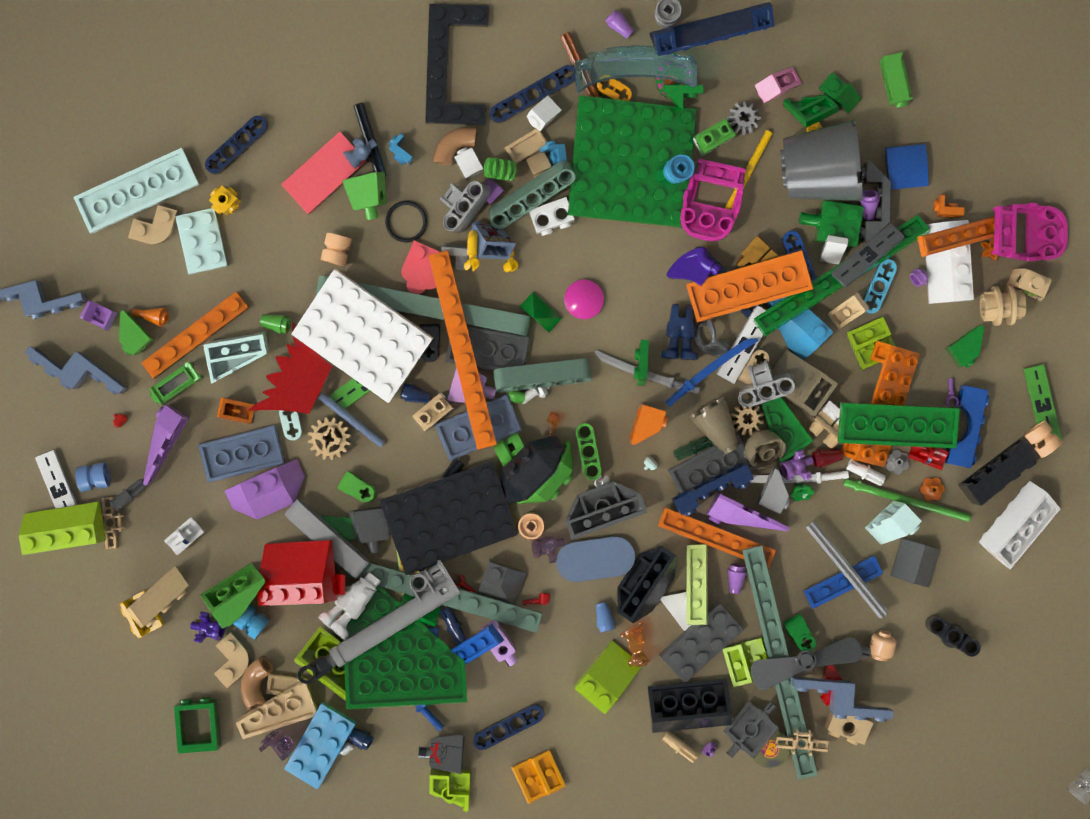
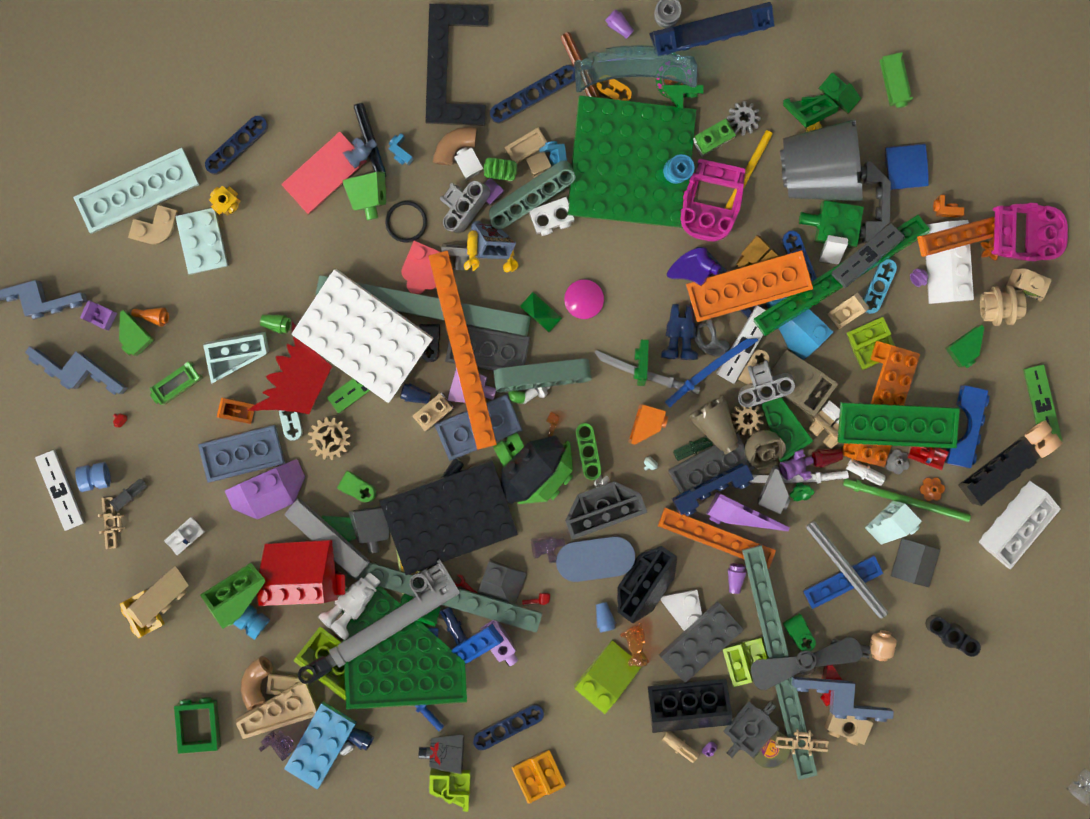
(61, 528): lime slope -> none
(166, 432): medium lavender wedge -> none
(195, 335): orange plate -> none
(207, 628): dark purple piece -> none
(238, 660): tan plate -> none
(336, 249): light nougat wheel -> none
(351, 419): sand blue bar -> none
(531, 525): light nougat wheel -> none
(543, 113): white brick -> none
(697, 585): yellowish green plate -> none
(778, 84): bright pink slope -> none
(870, 203): medium lavender cone -> none
(951, 393): medium lavender hand -> none

